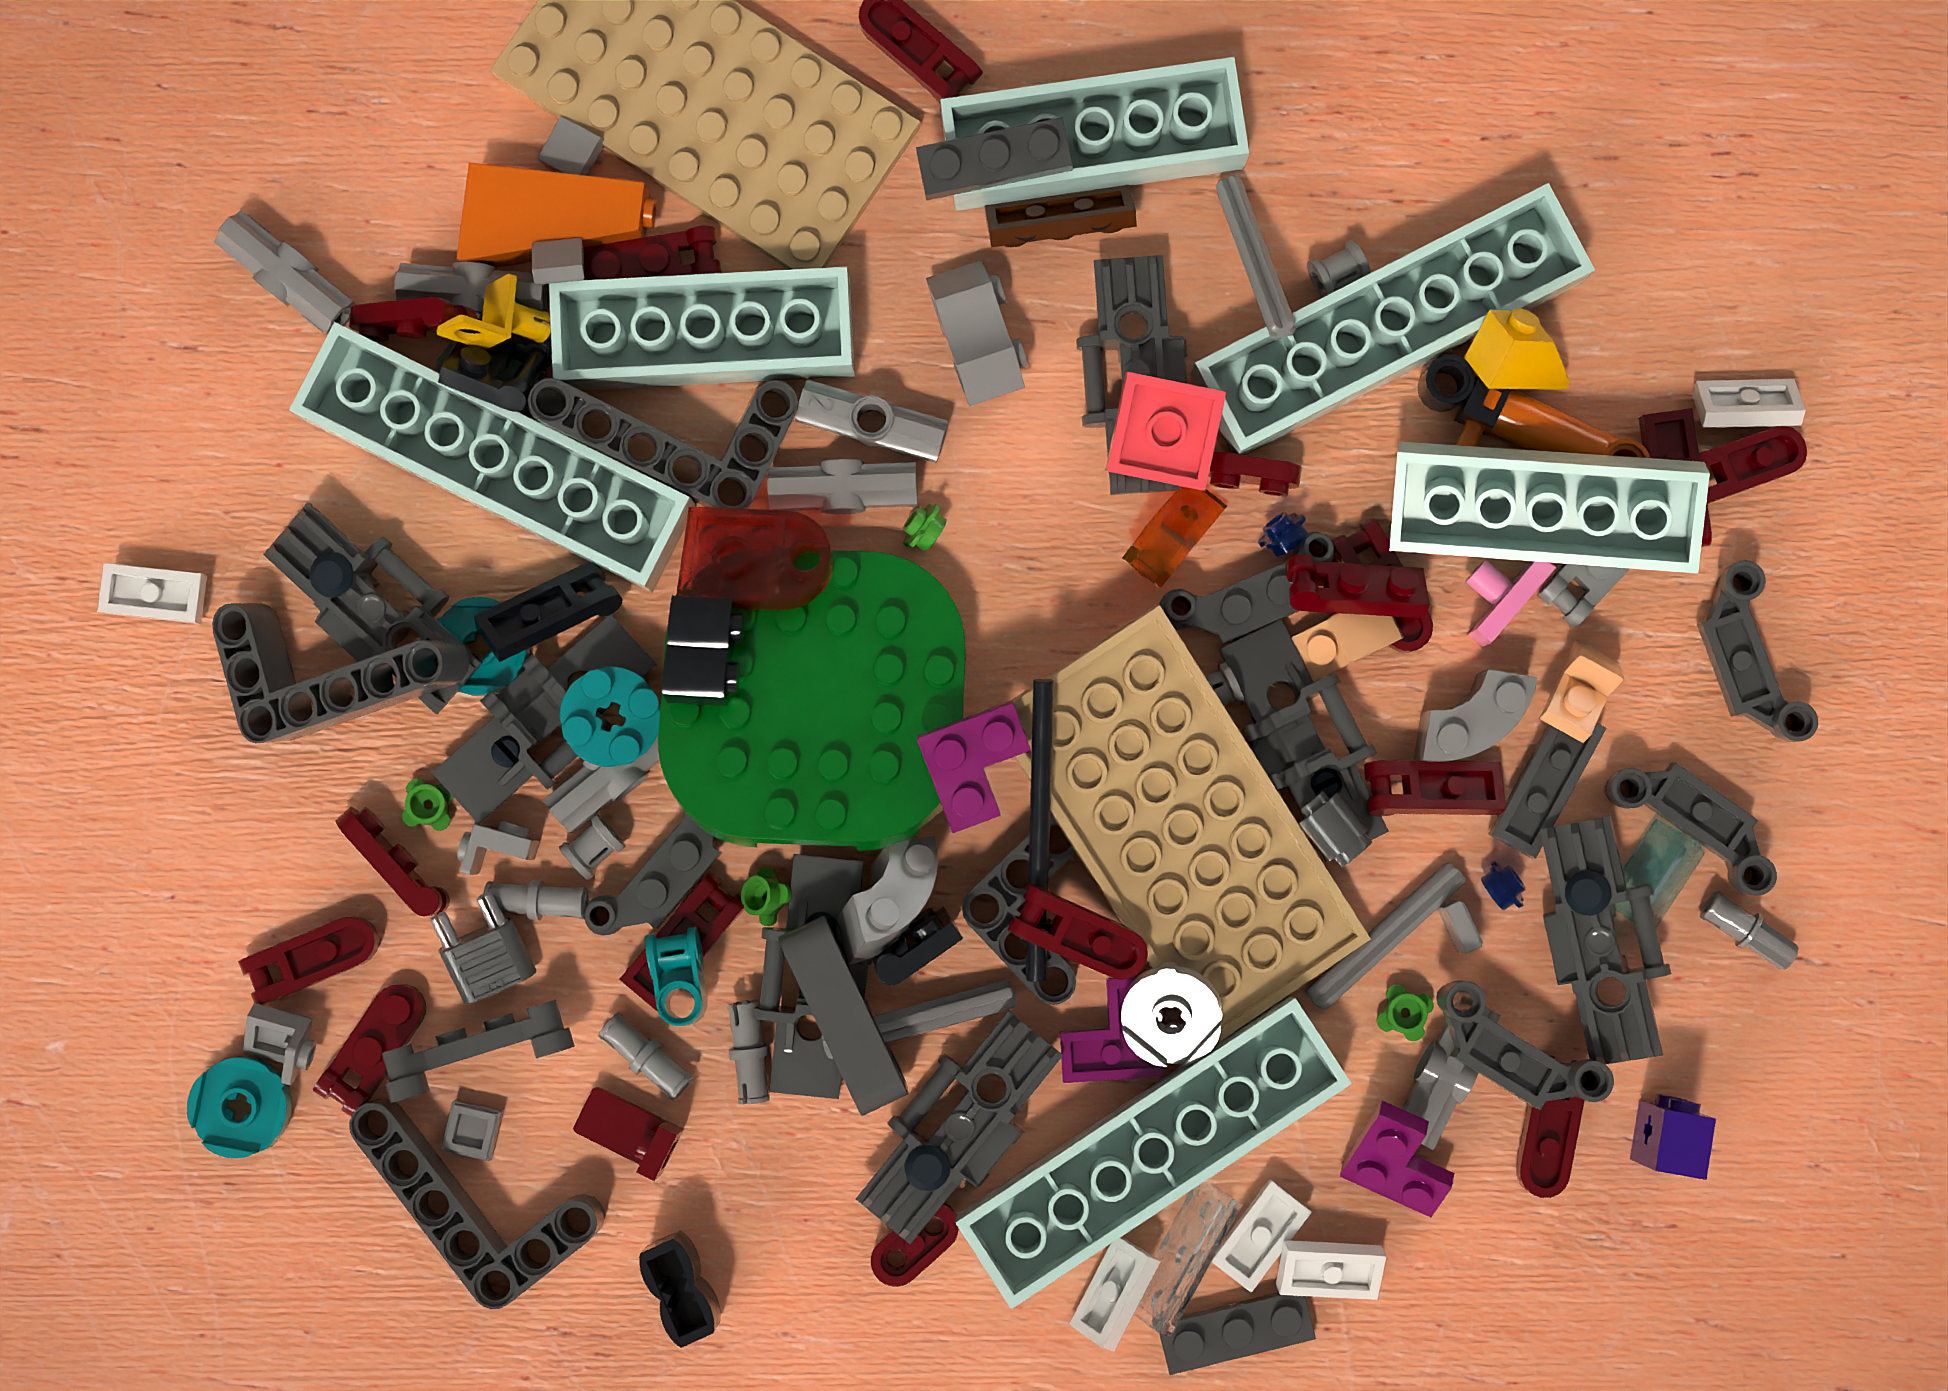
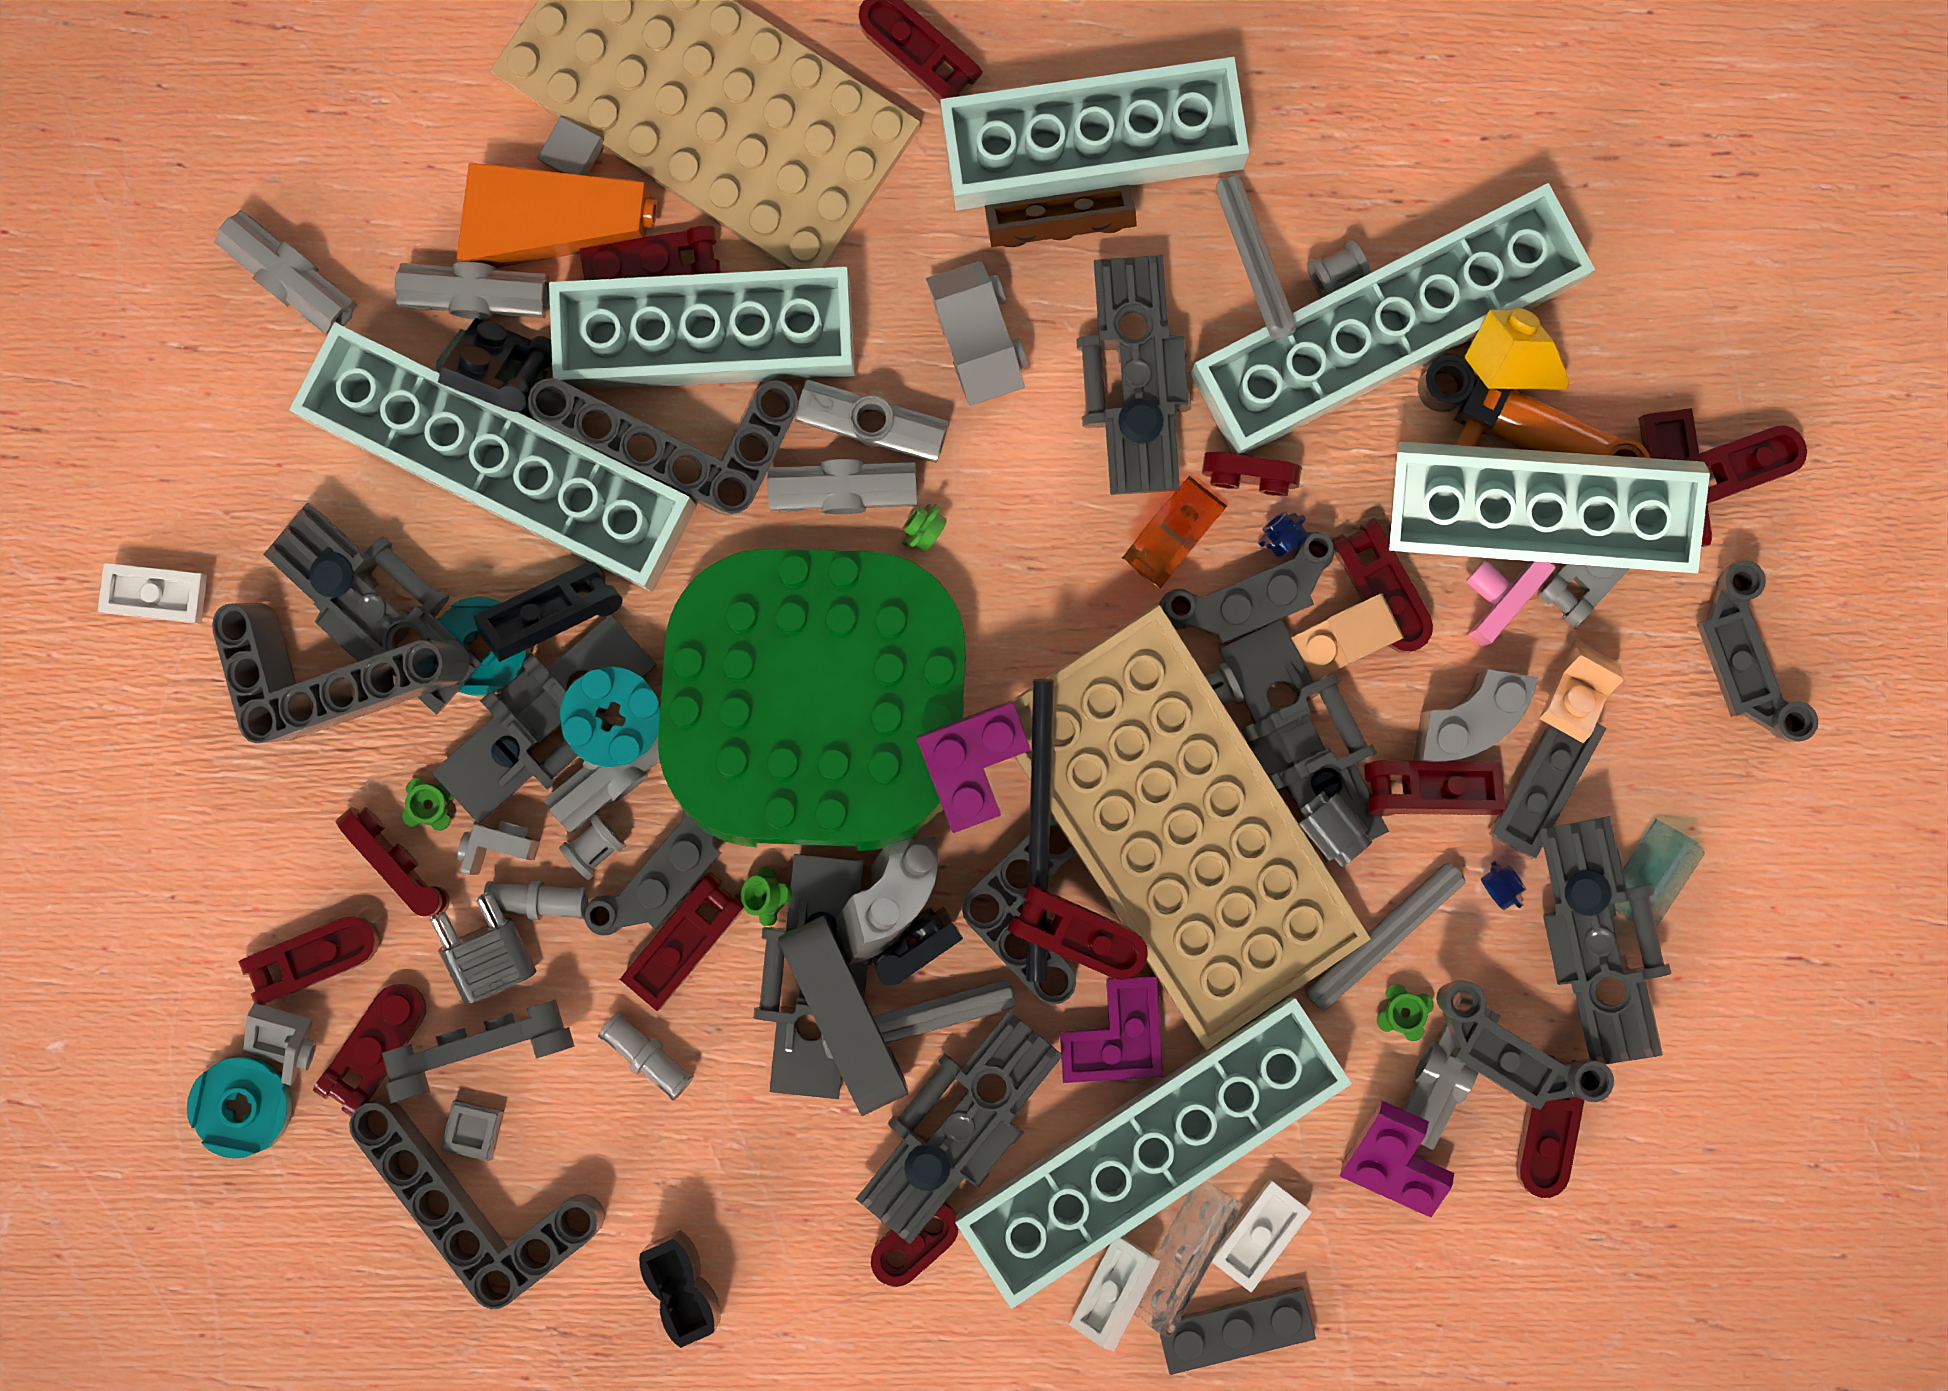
(404, 317): dark red plate -> none
(499, 319): yellow bracket -> none
(557, 261): light grey tile -> none
(628, 1131): dark red bracket -> none
(677, 972): teal piece -> none
(701, 651): black brick -> none
(748, 1053): light grey pin -> none
(752, 557): clear red plate -> none
(994, 158): dark grey plate -> none
(1165, 431): coral plate -> none
(1175, 1043): plate -> none
(1330, 1270): white plate -> none
(1356, 588): dark red plate -> none
(1460, 926): light grey tile -> none
(1673, 1137): dark purple brick -> none
(1702, 816): dark grey plate -> none
(1748, 403): white plate -> none
(1749, 931): light grey axle -> none

